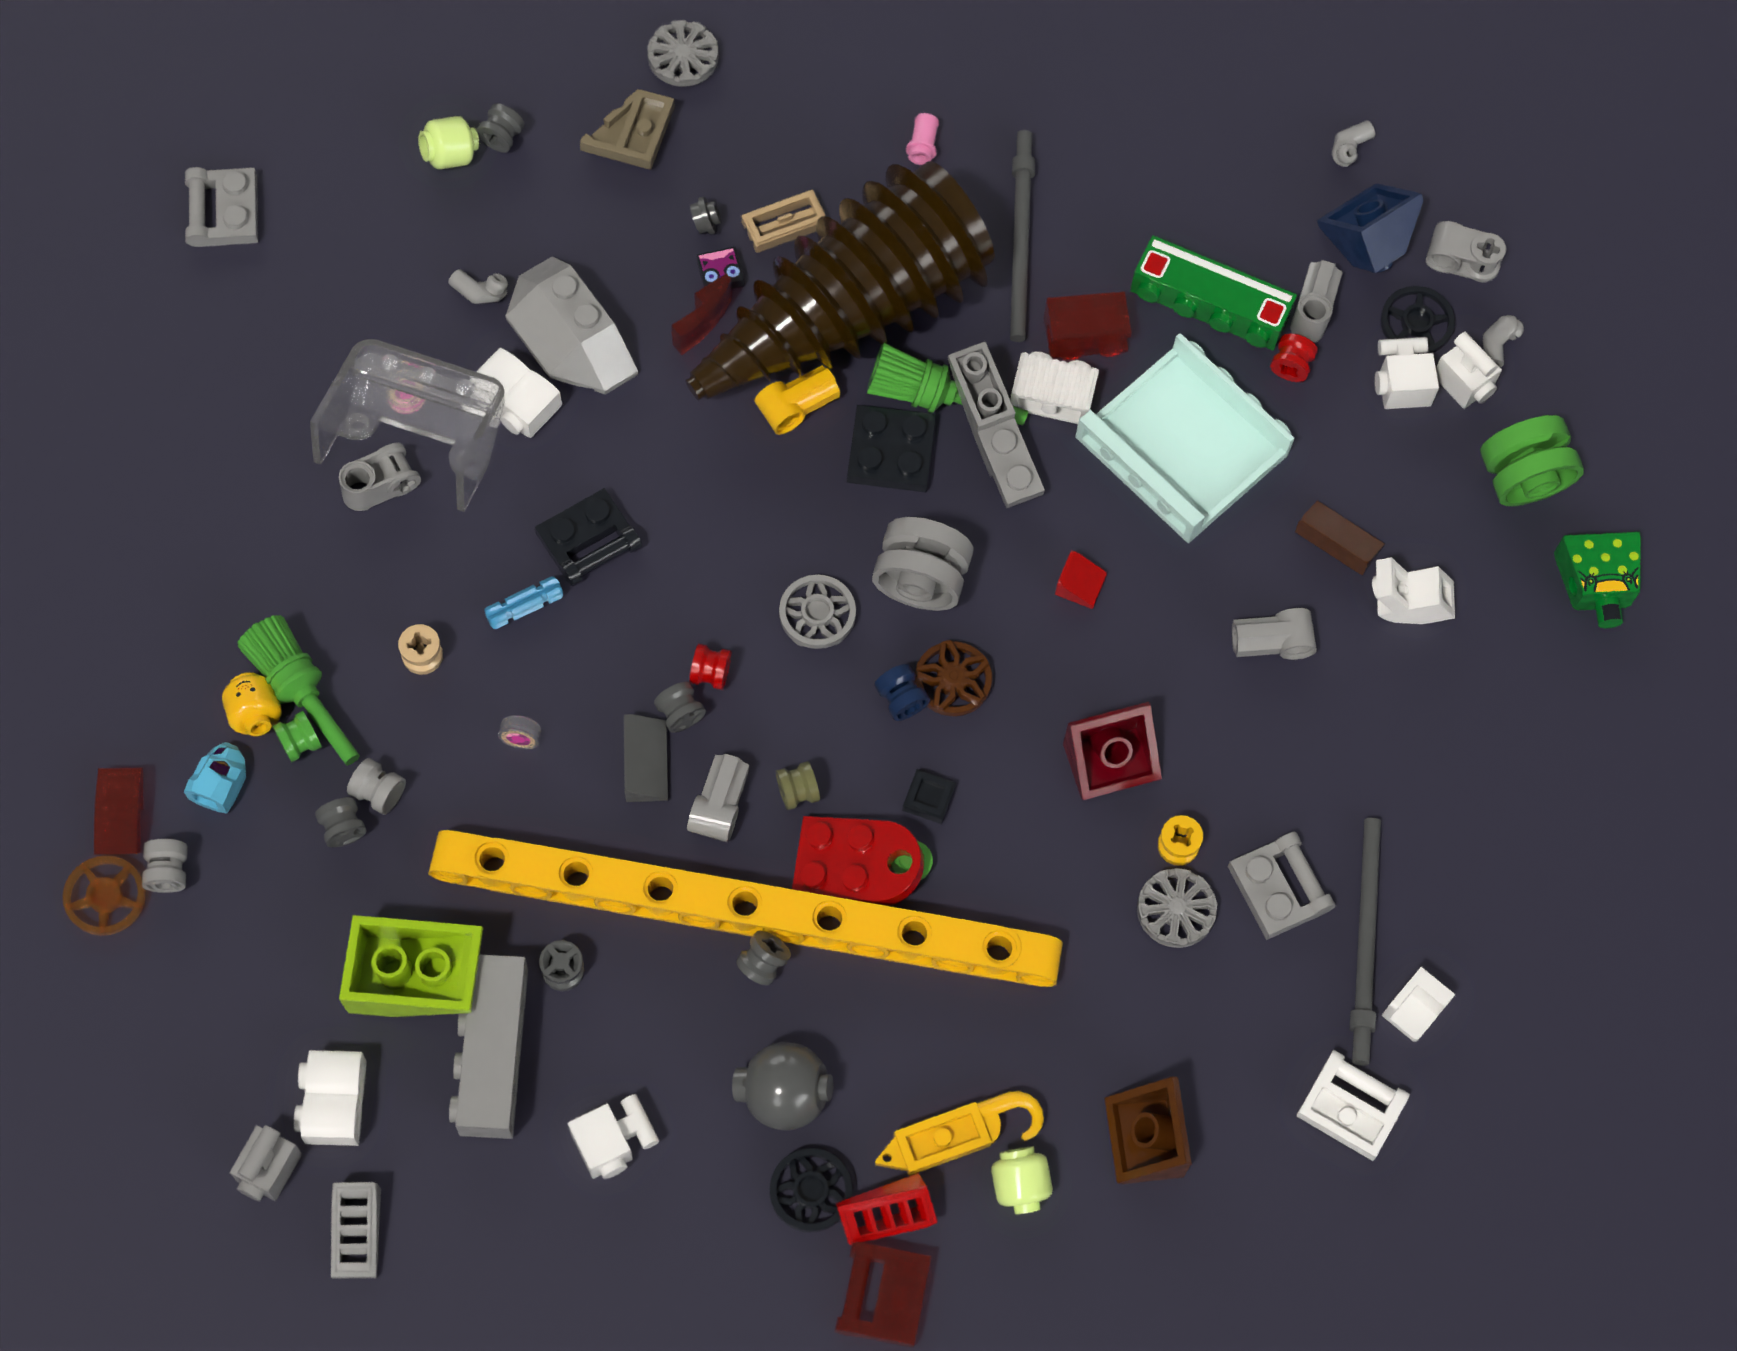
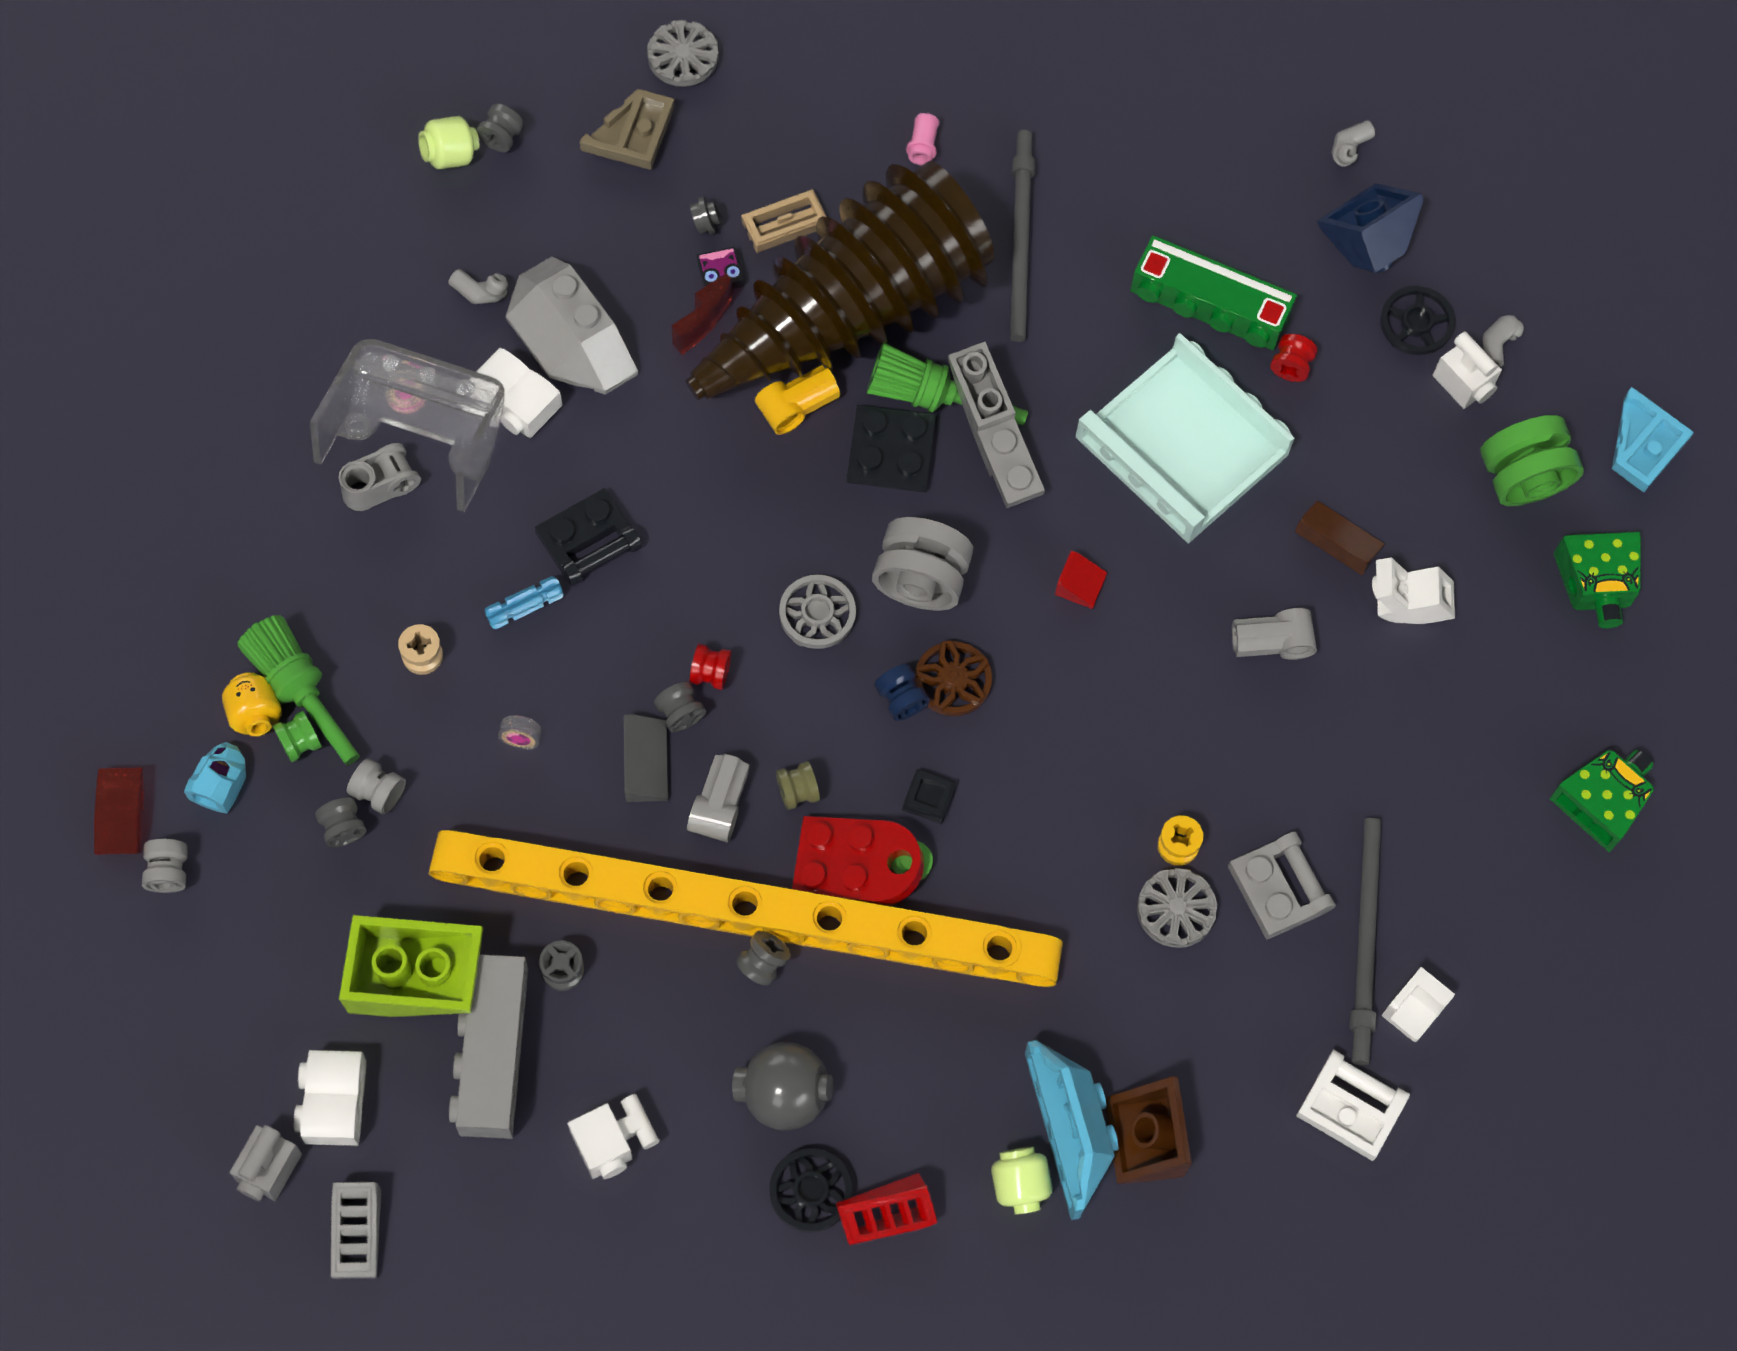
(104, 895): clear orange wheel -> none
(234, 206): light grey plate -> none
(898, 1296): clear red plate -> none
(956, 1133): yellow plate -> none
(1053, 387): white brick -> none
(1073, 1123): none -> medium azure wedge
(1087, 325): clear red brick -> none
(1113, 751): dark red slope -> none
(1316, 300): light grey piece -> none
(1406, 377): white brick -> none
(1464, 250): light grey piece -> none
(1606, 795): none -> green torso
(1646, 440): none -> medium azure wing

